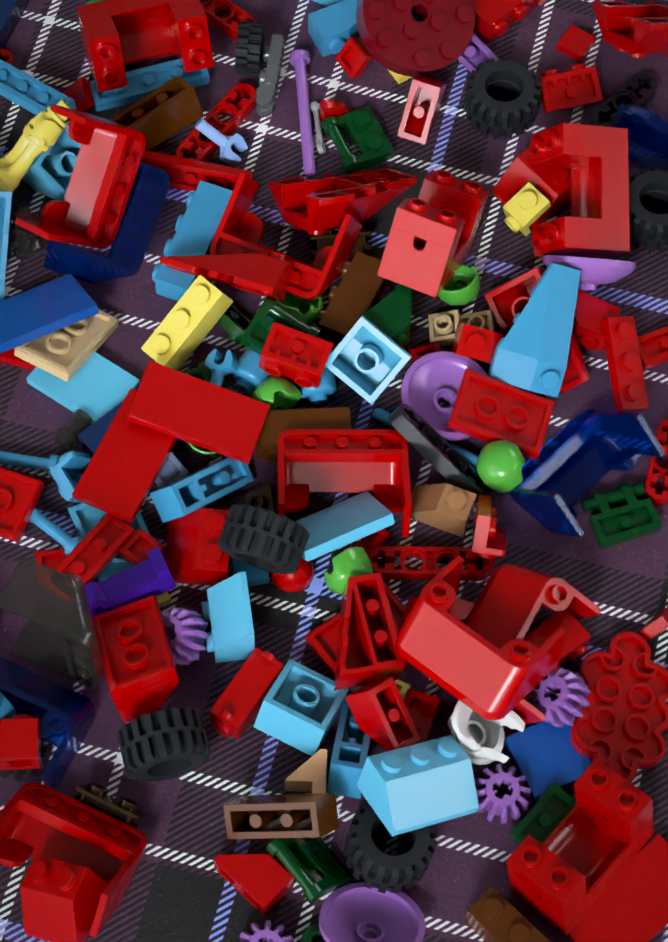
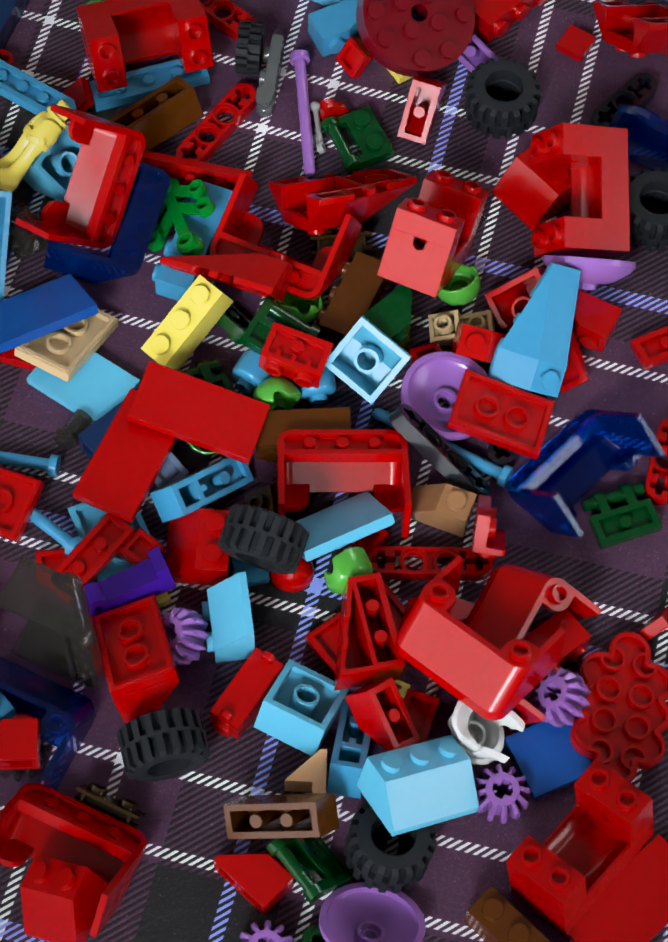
(68, 473): dark azure bracket -> none
(187, 243): none -> green plant
(219, 370): dark azure bar -> none
(223, 142): light blue bar -> none
(500, 465): bright green hair -> none
(525, 209): light yellow bracket -> none
(543, 815): dark green plate -> none
(569, 89): red bracket -> none
(624, 363): red plate -> none

